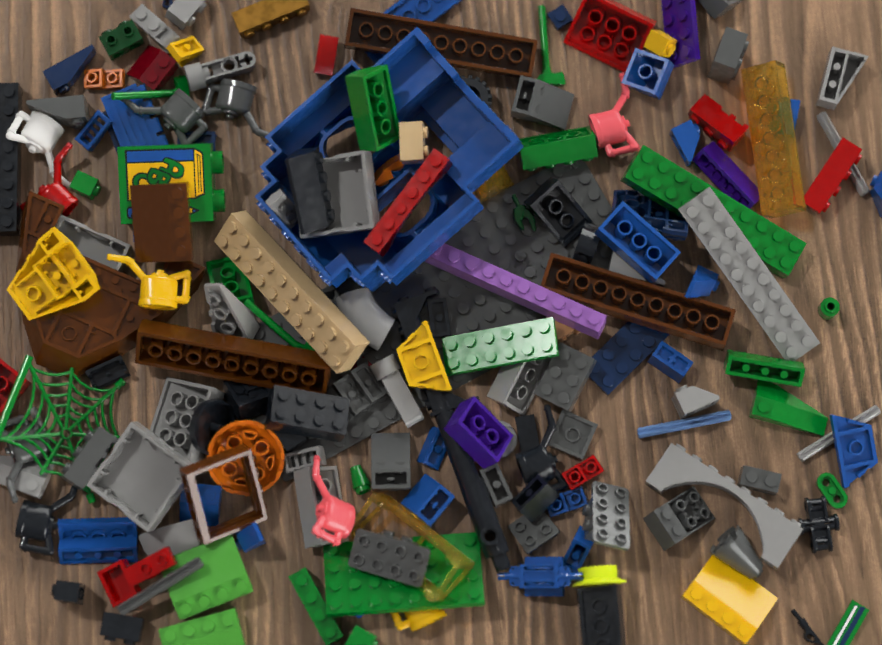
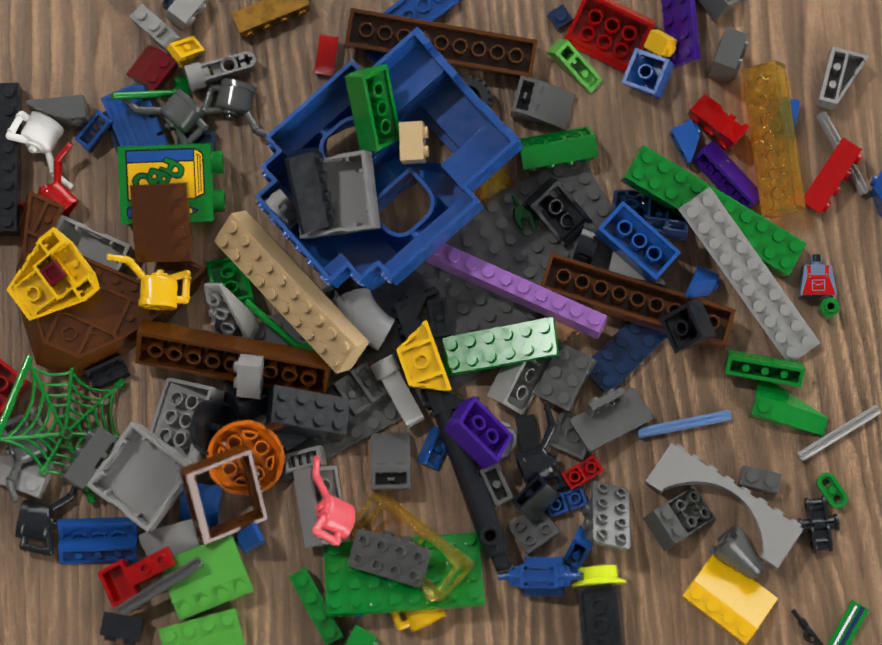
(53, 272): none -> dark red tile
(65, 73): dark blue slope -> none
(68, 592): black brick -> none
(85, 185): green brick -> none
(104, 79): orange slope -> none
(121, 39): dark green brick -> none
(249, 376): none -> light grey brick
(360, 481): green cone -> none
(384, 174): orange slope -> none
(423, 180): red arch -> none
(428, 500): blue slope -> none
(547, 76): green piece -> none
(574, 65): none -> bright green slope
(610, 417): none -> dark grey bracket
(611, 127): coral piece -> none
(670, 362): blue hinge -> none
(688, 326): none -> black slope
(692, 400): light grey slope -> none
(817, 279): none -> torso
(853, 448): blue wing -> none

